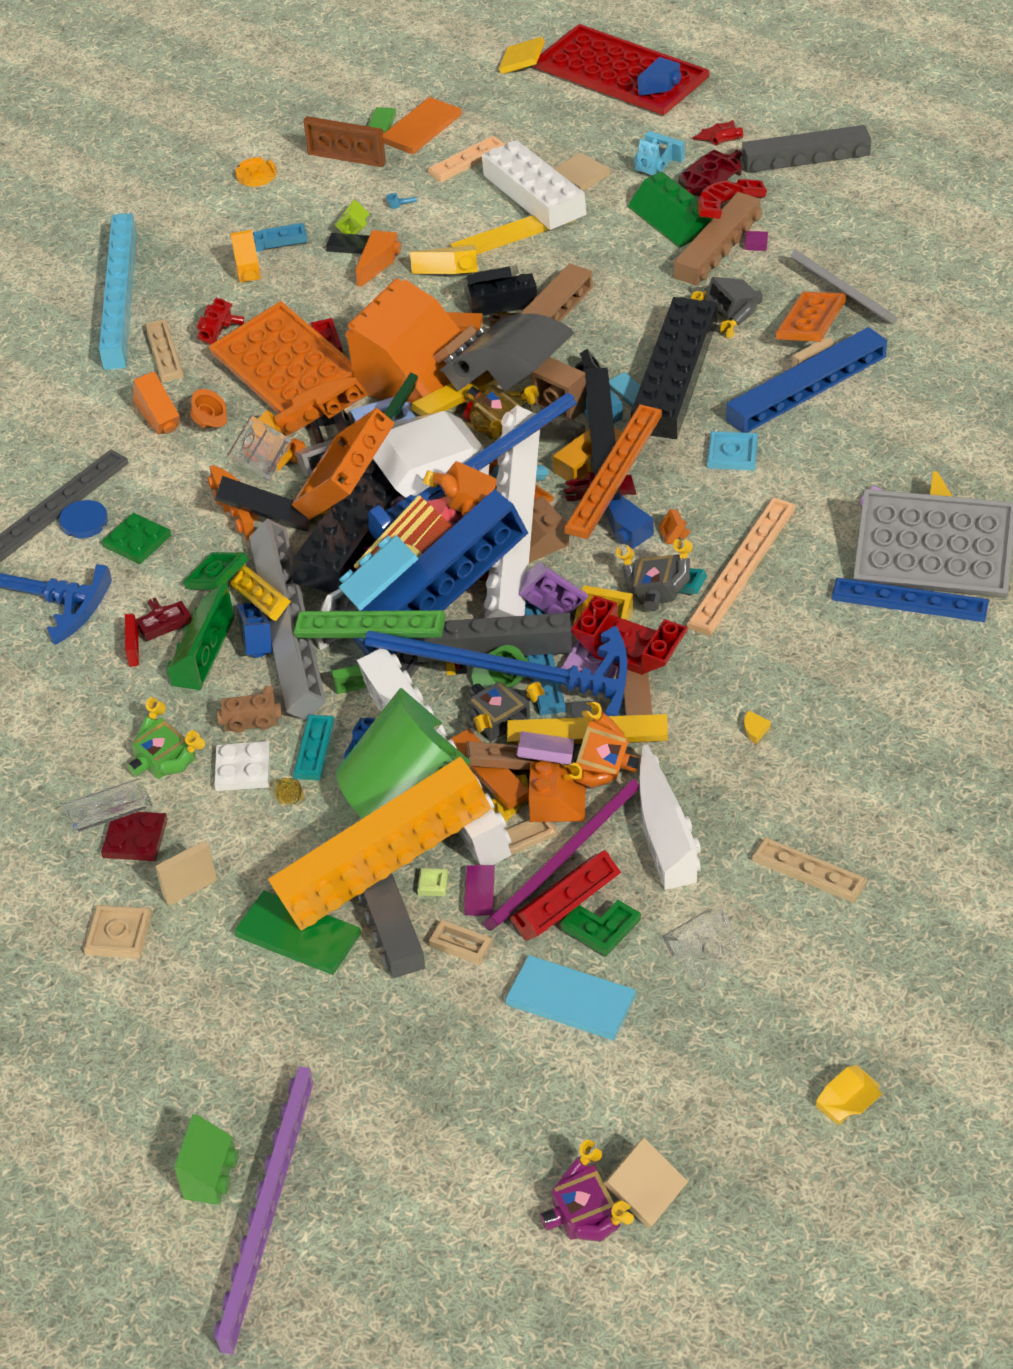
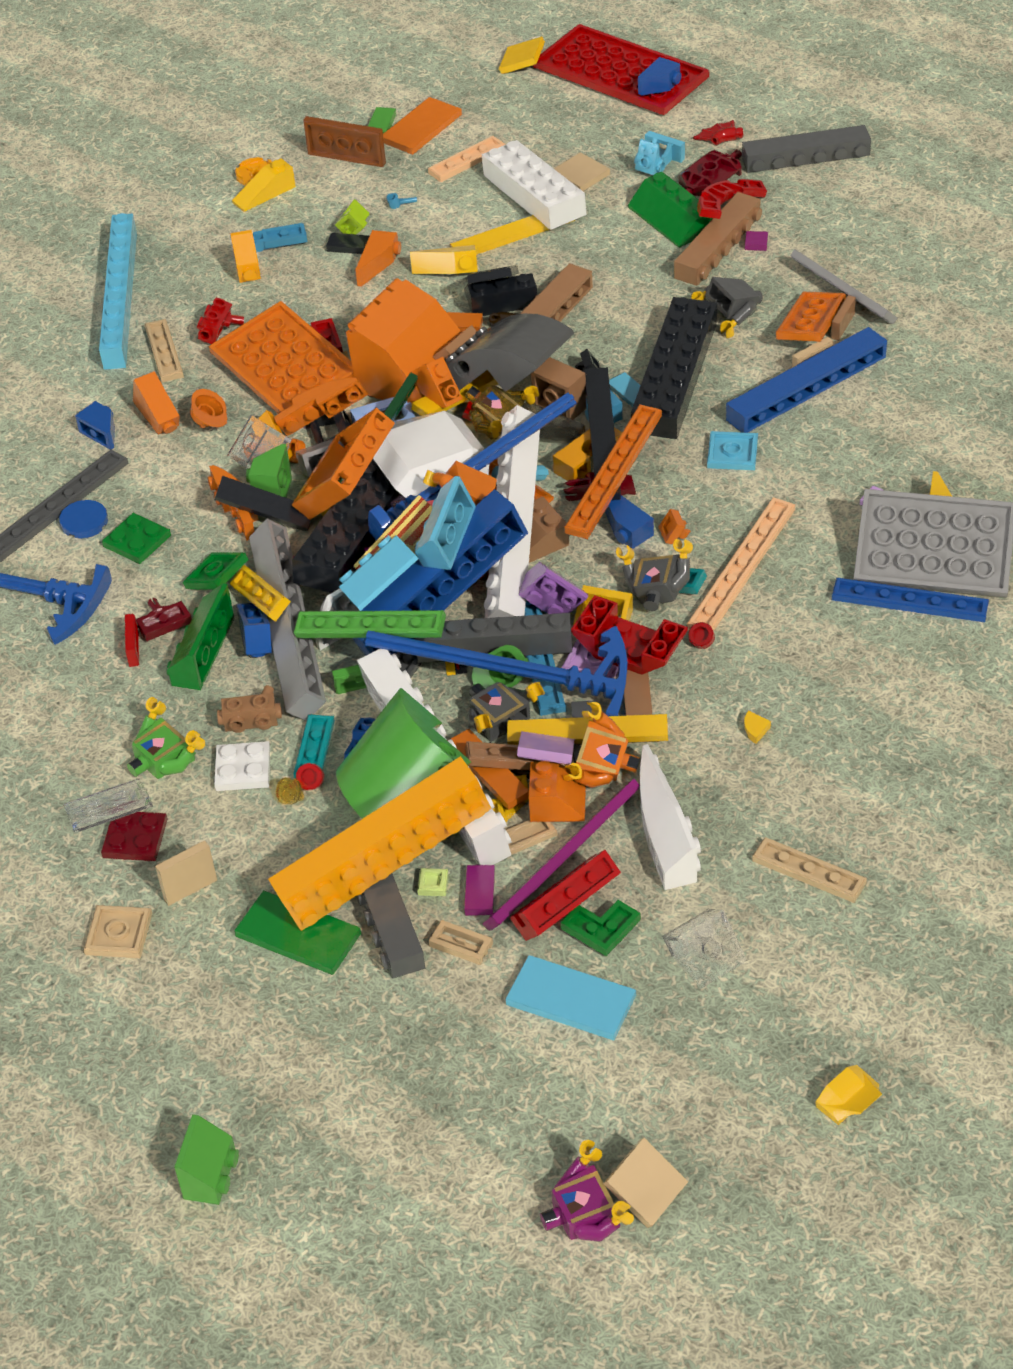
(97, 424): none -> blue slope
(261, 1217): medium lavender plate -> none
(266, 184): none -> yellow slope
(271, 471): none -> bright green slope
(310, 776): none -> red tile
(437, 383): none -> orange slope
(445, 526): none -> medium azure slope
(701, 635): none -> red tile
(843, 317): none -> medium nougat tile

